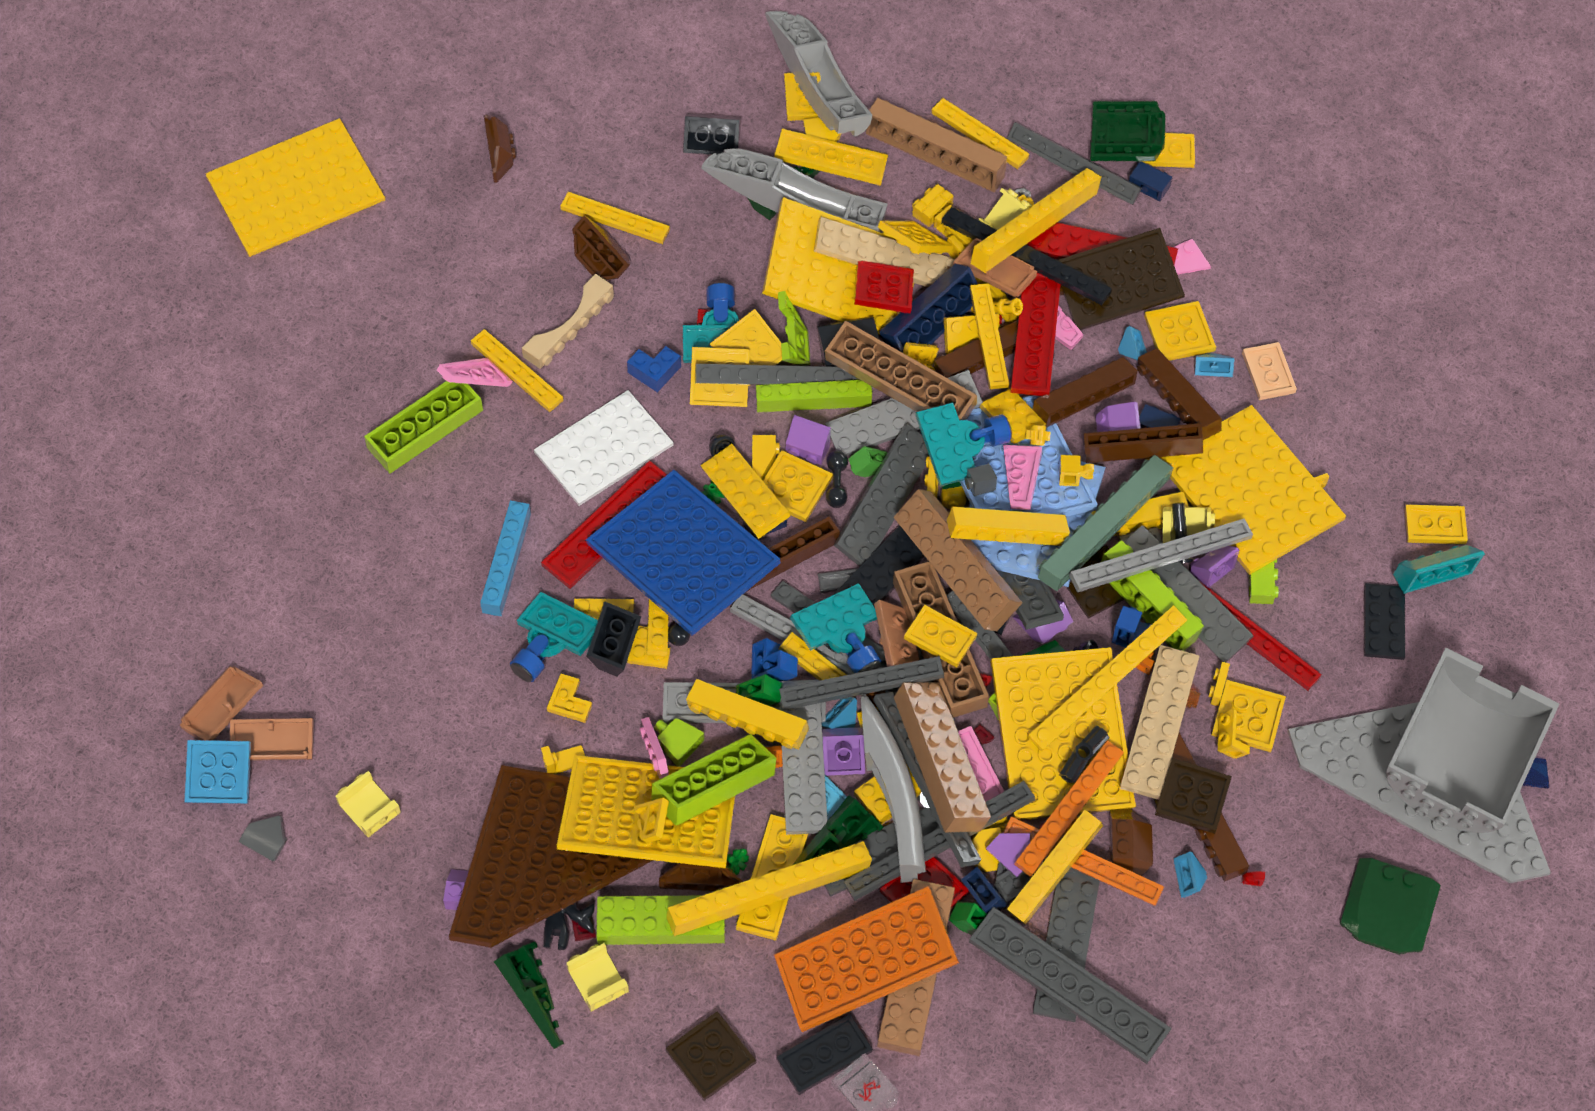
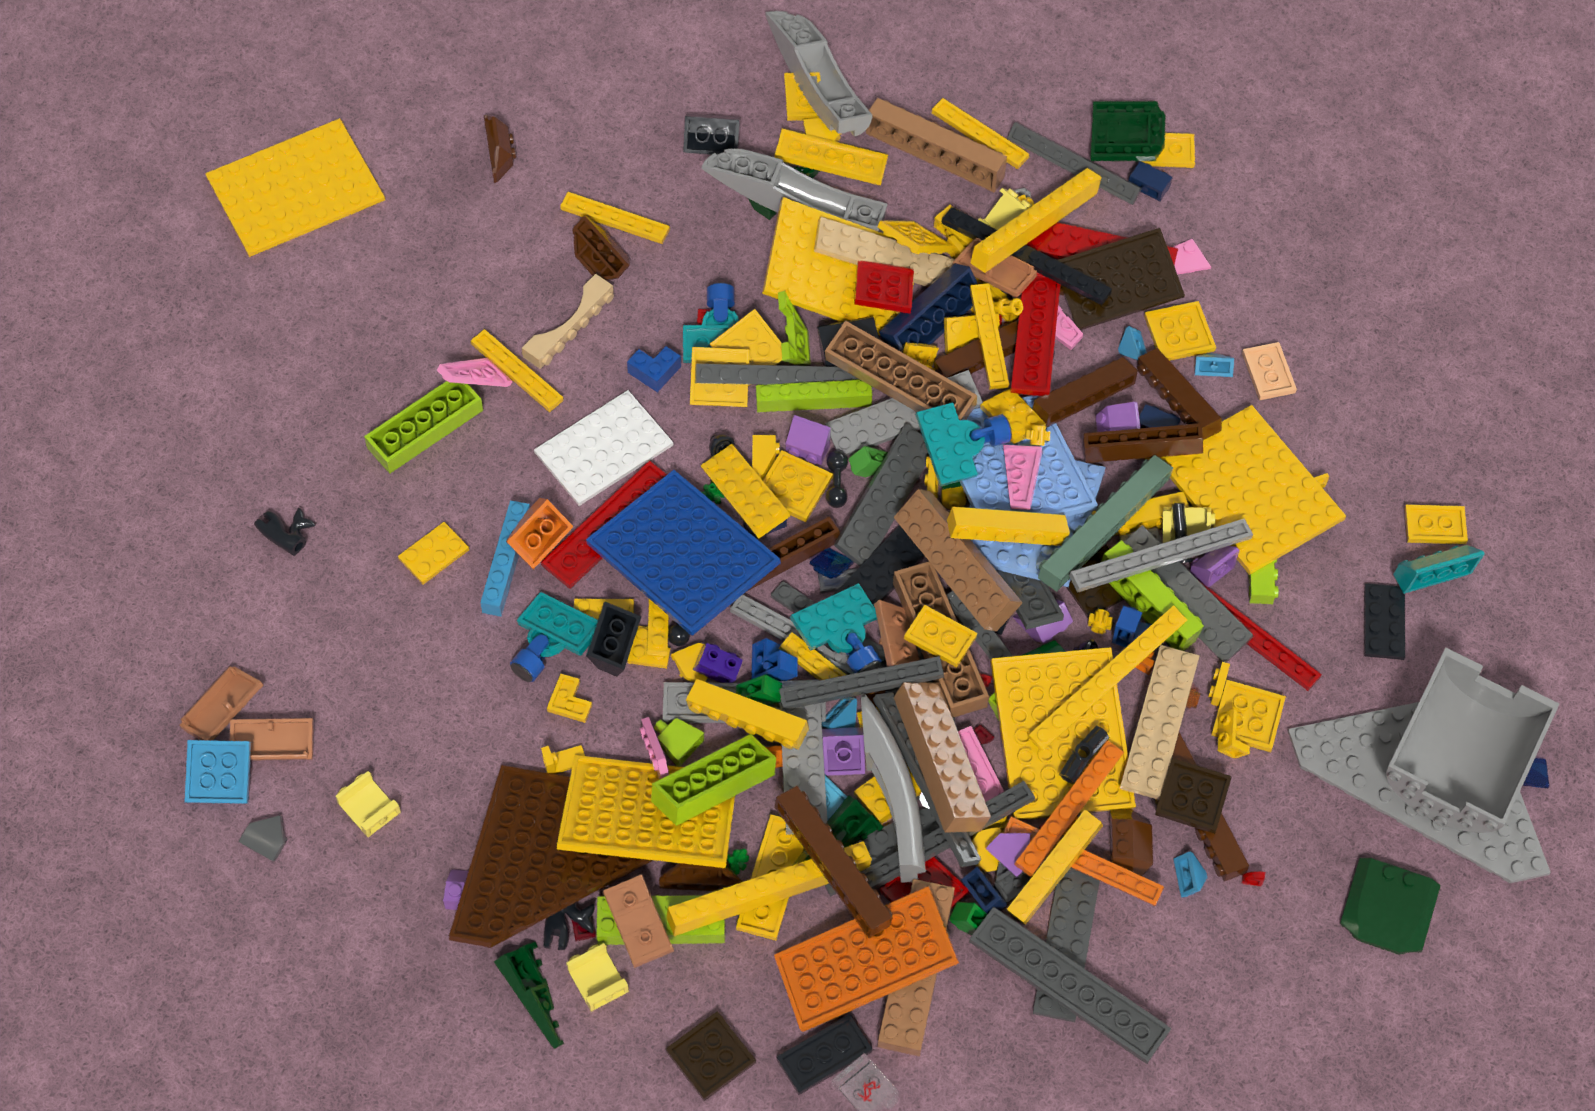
(275, 532): none -> black piece
(433, 553): none -> yellow plate
(538, 532): none -> orange slope
(638, 921): none -> nougat container
(652, 819): yellow wing -> none
(685, 661): none -> yellow slope
(717, 664): none -> dark purple brick
(831, 563): none -> clear blue piece
(833, 861): none -> reddish brown brick
(932, 203): yellow brick -> none
(981, 479): dark grey brick -> none
(1071, 470): yellow brick -> none
(1100, 621): none -> yellow gear

